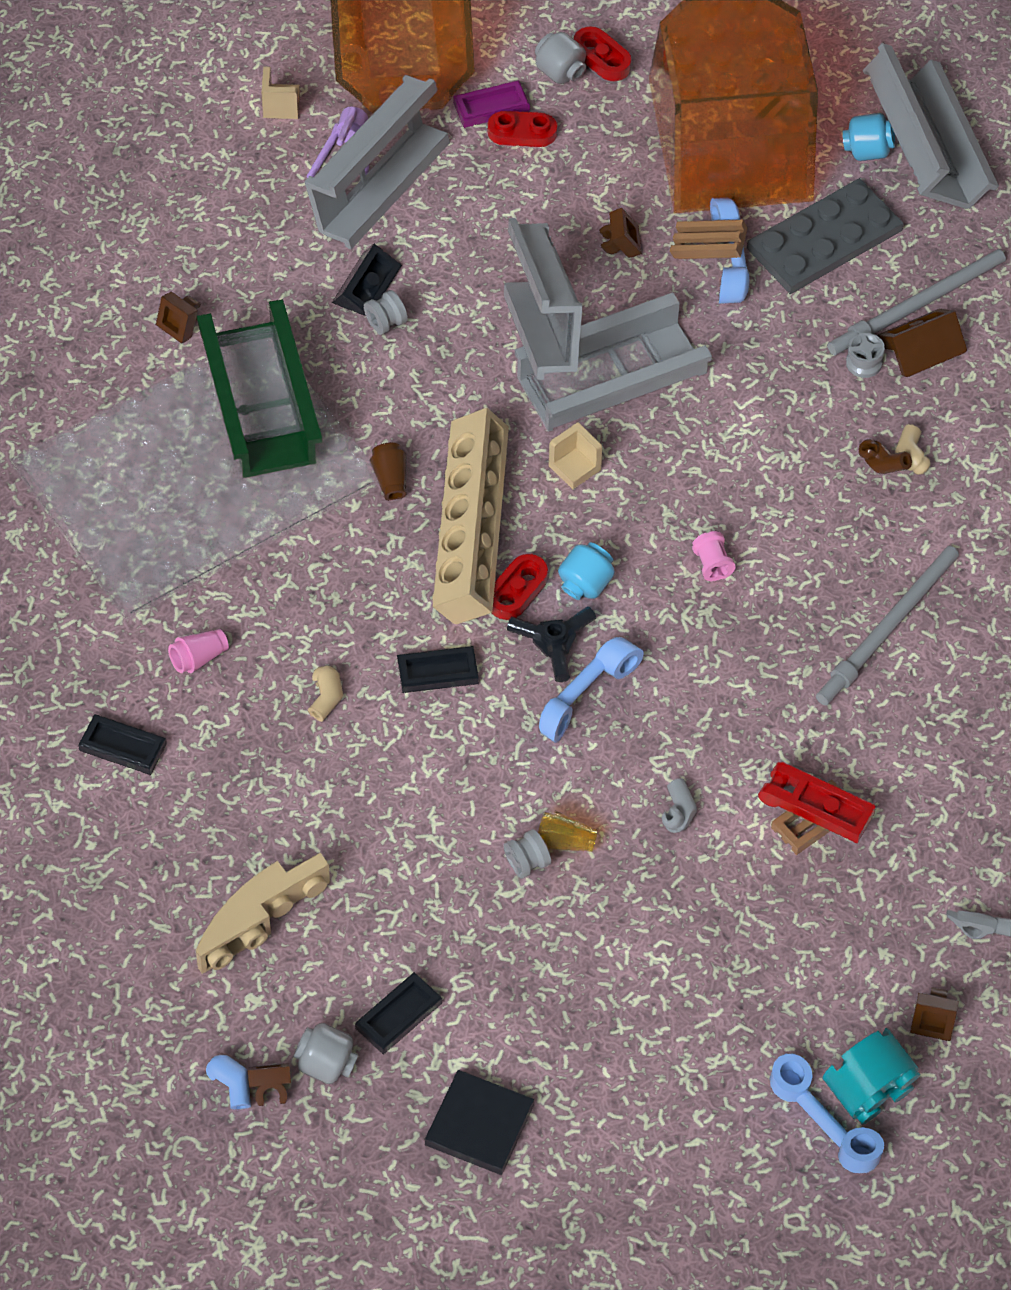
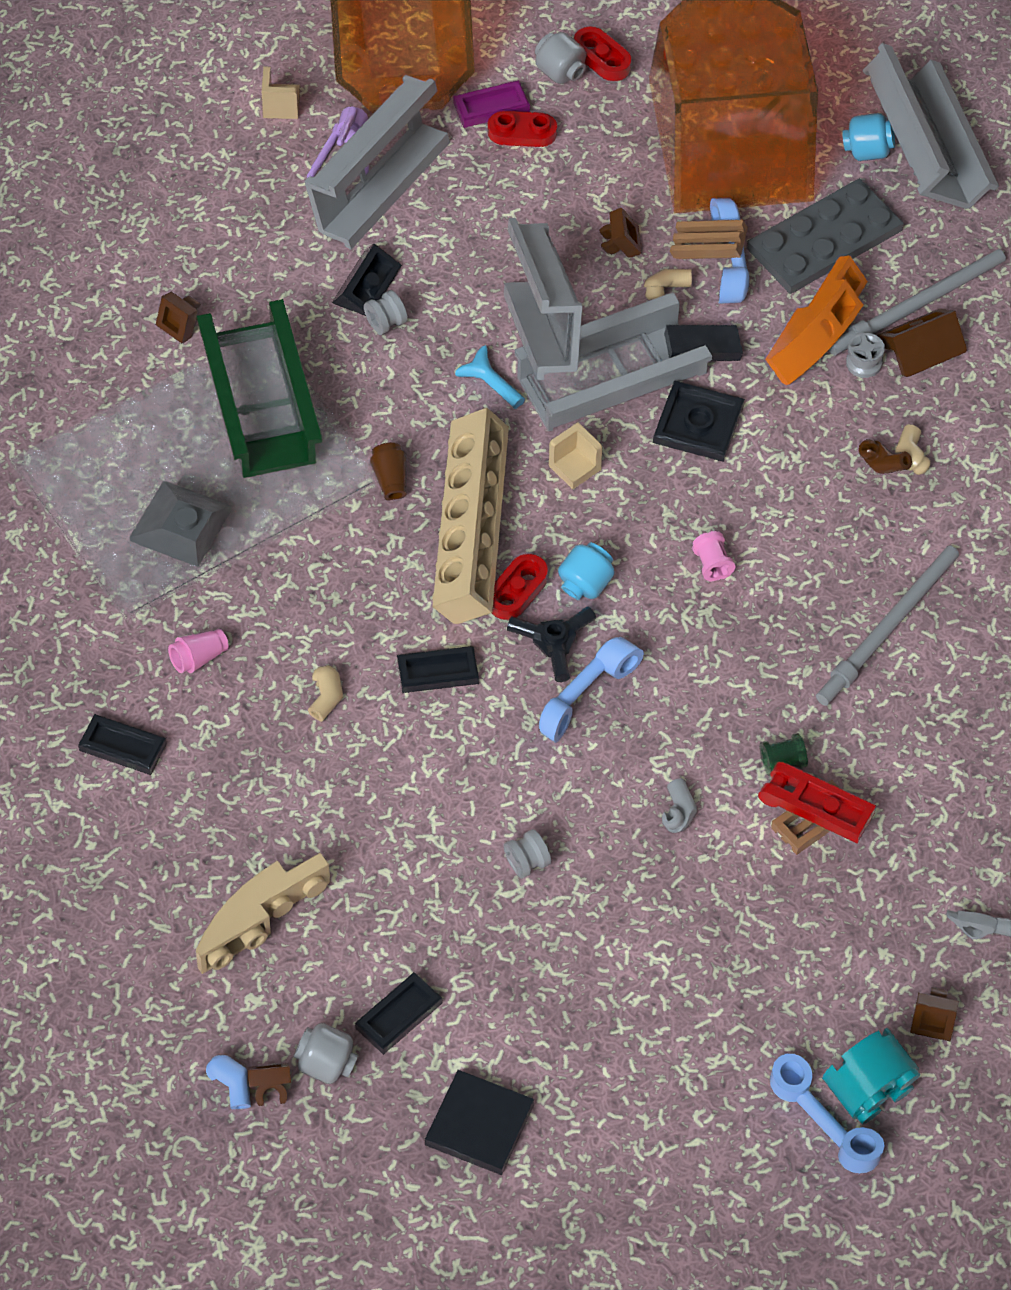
(180, 523): none -> dark grey slope
(482, 369): none -> medium azure piece
(566, 833): clear yellow cone -> none
(666, 278): none -> tan arm
(698, 421): none -> black tile
(721, 340): none -> black tile
(787, 751): none -> clear green bush
(819, 325): none -> orange slope

